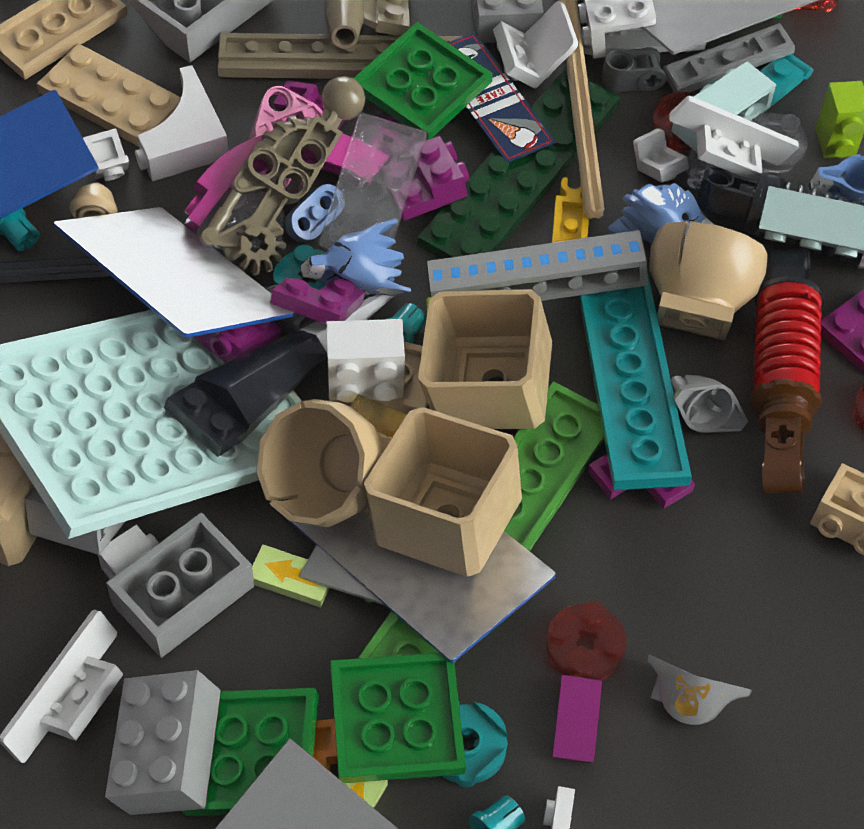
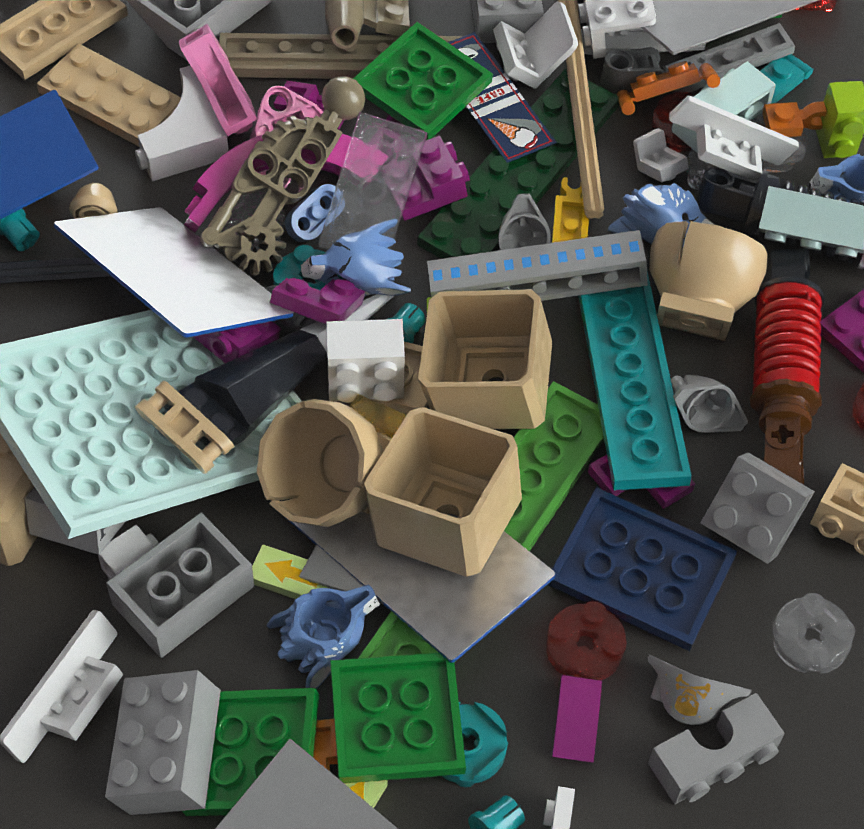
(108, 154): white bracket -> none
(184, 426): none -> tan plate
(219, 81): none -> bright pink arch
(322, 629): none -> medium blue piece
(523, 225): none -> light grey hat
(642, 568): none -> dark blue plate
(652, 85): none -> orange plate
(689, 768): none -> light grey arch
(757, 507): none -> light grey brick
(790, 121): none -> orange plate
(814, 613): none -> clear plate

